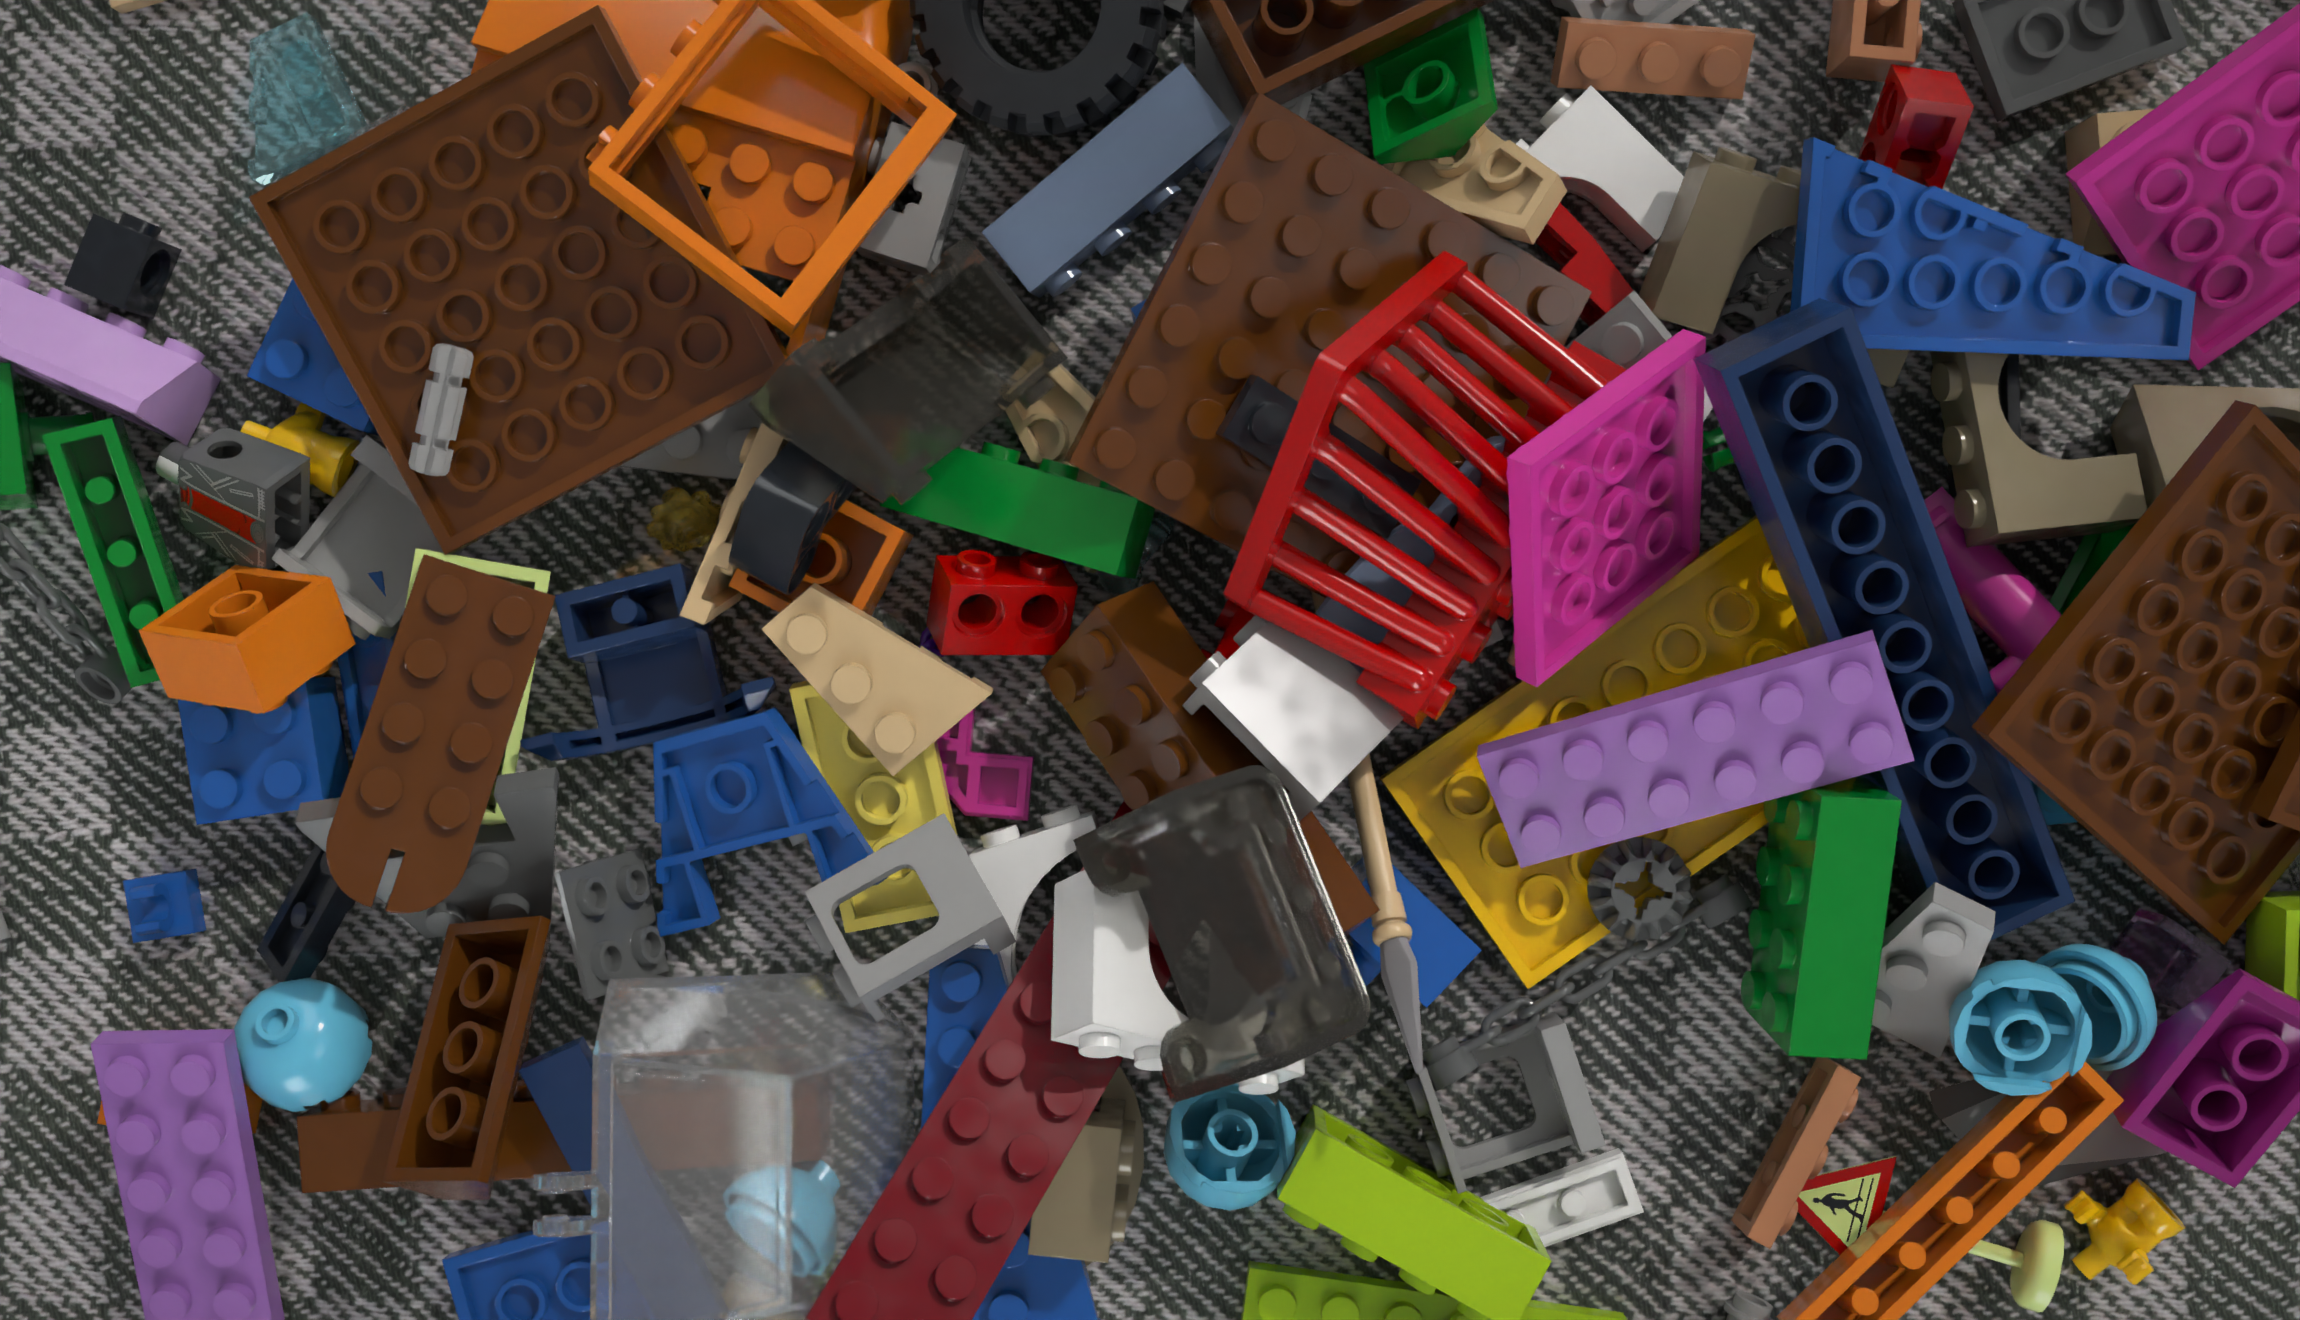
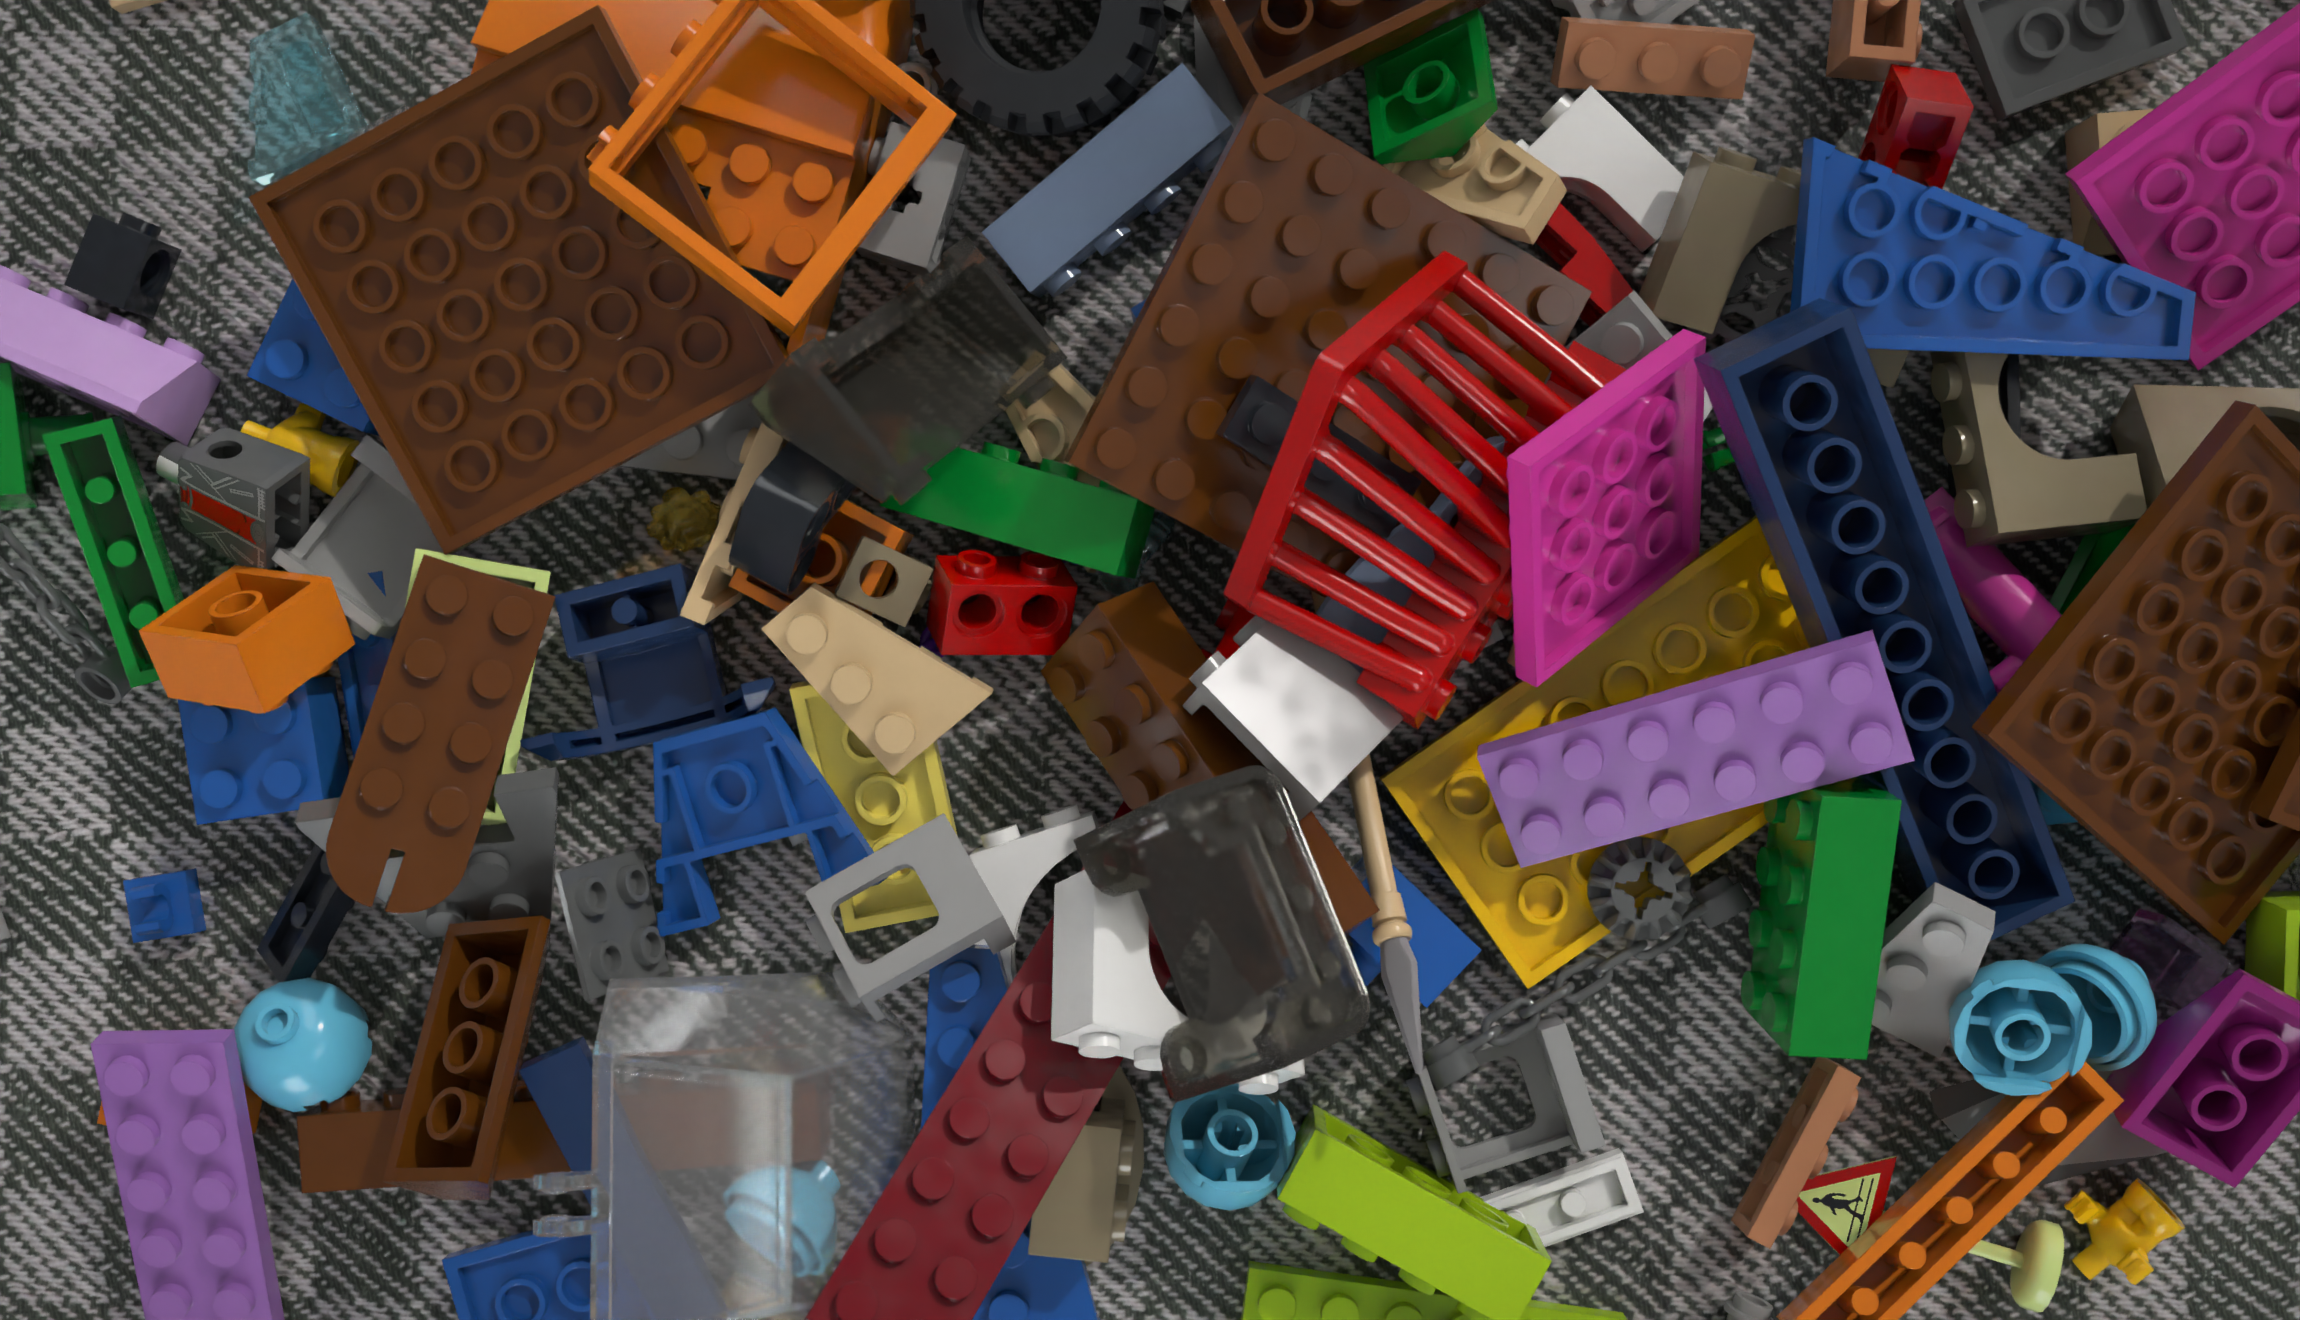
(440, 410): light grey axle -> none
(905, 592): none -> dark tan bracket
(982, 781): dark pink tile -> none

